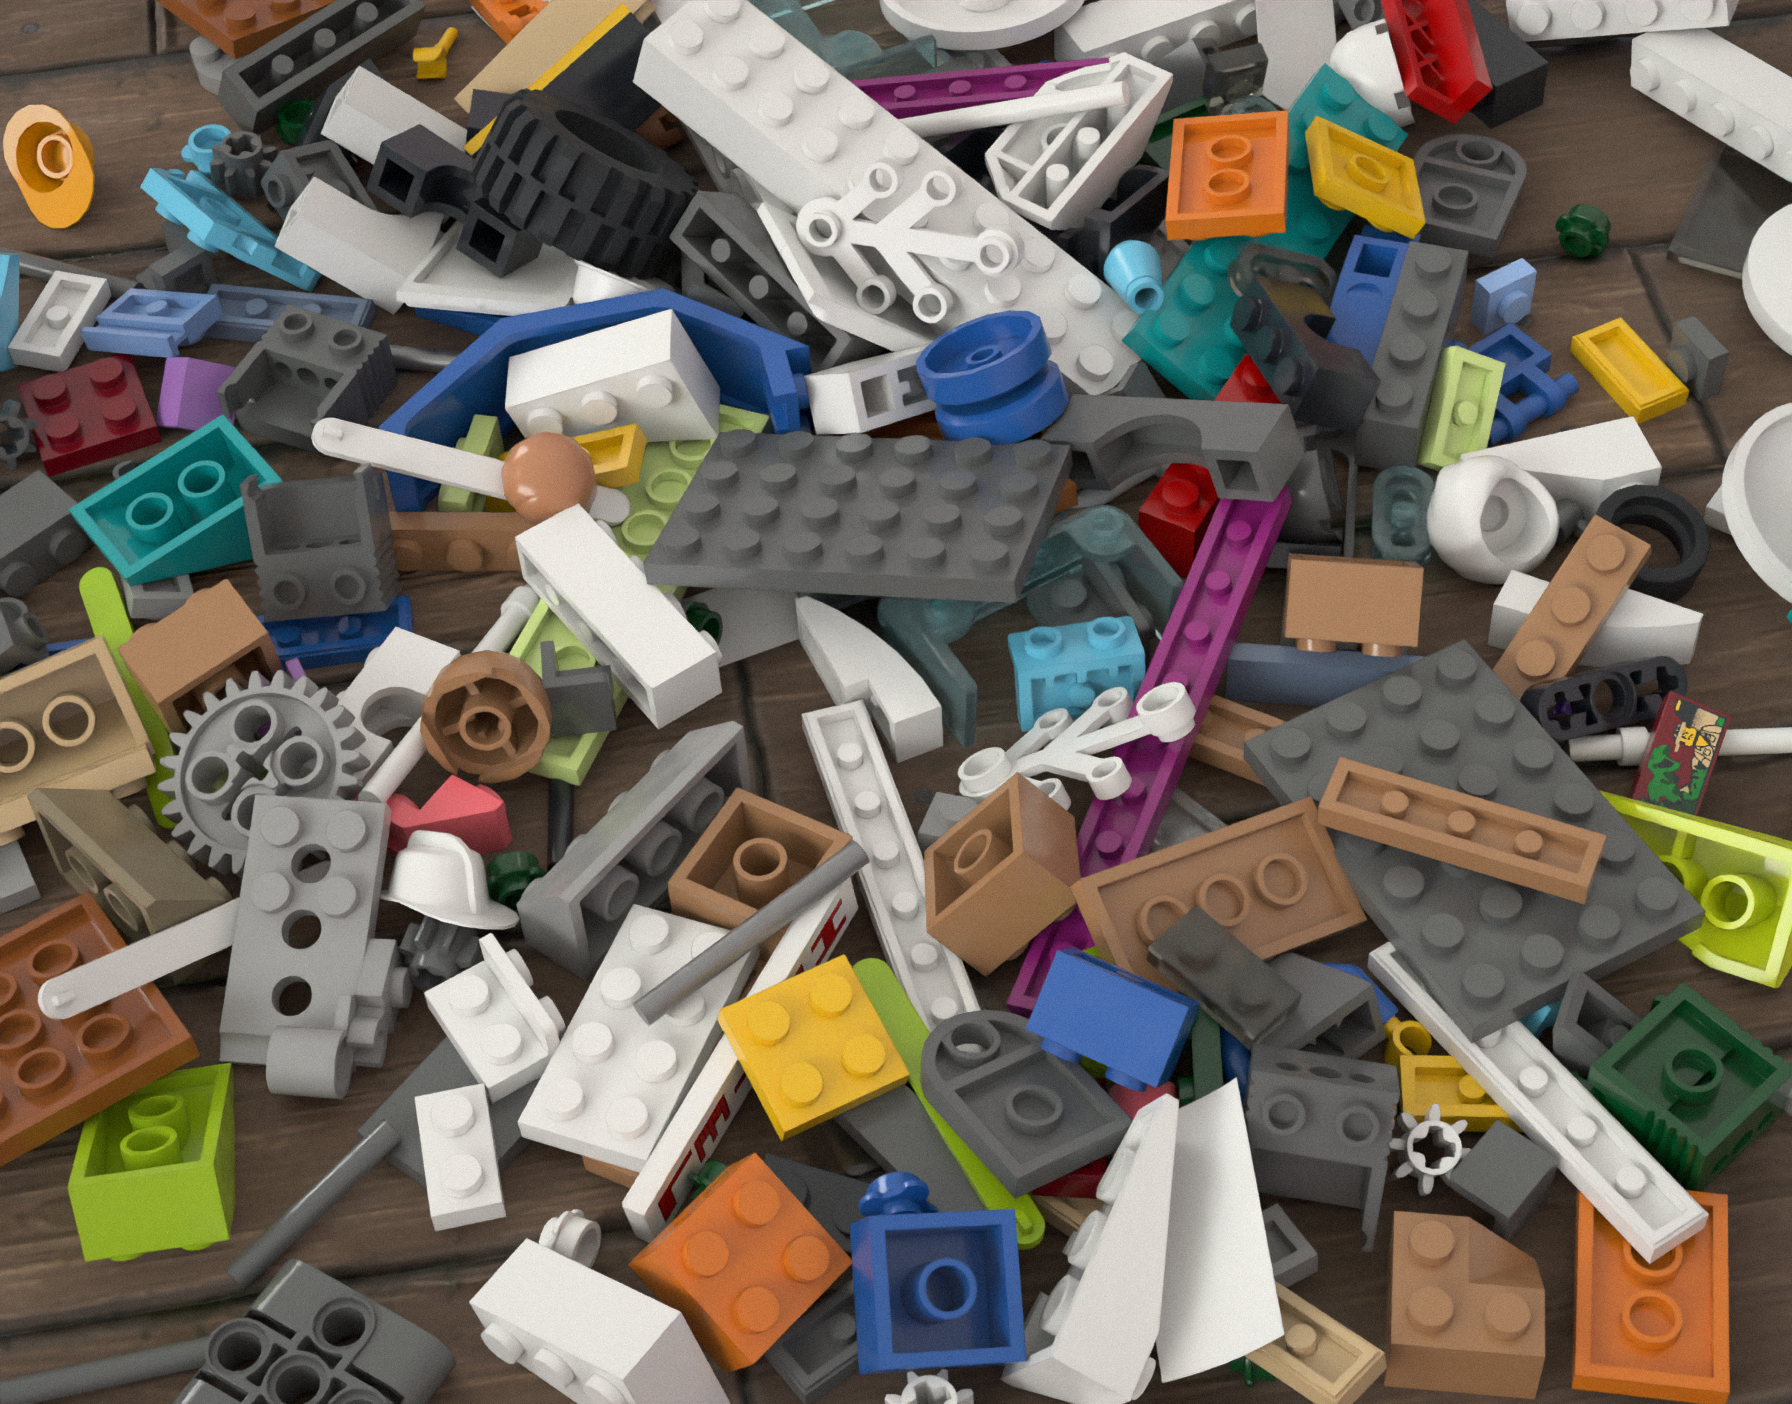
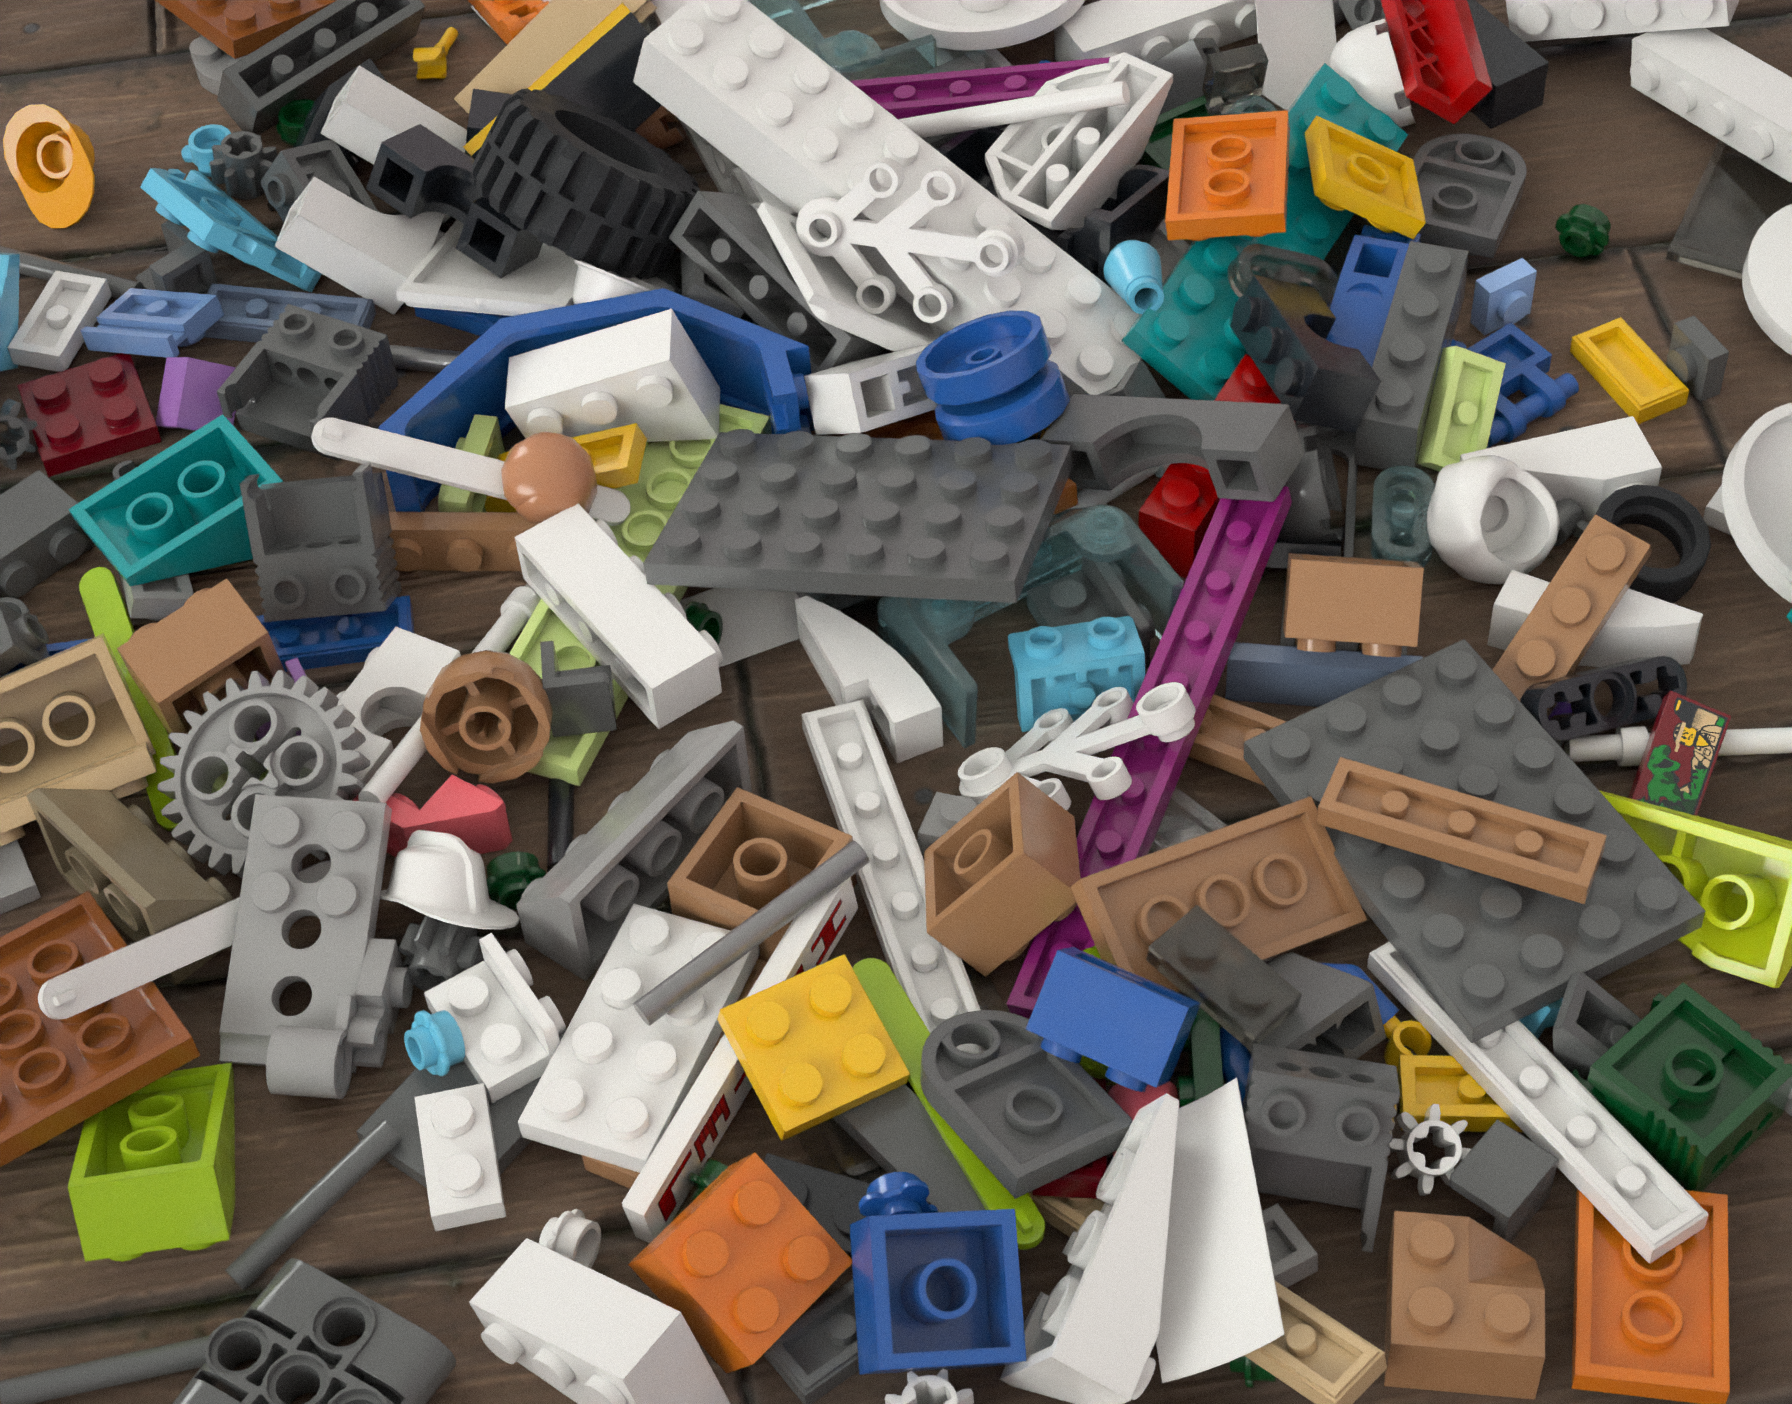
(434, 1042): none -> medium azure plate

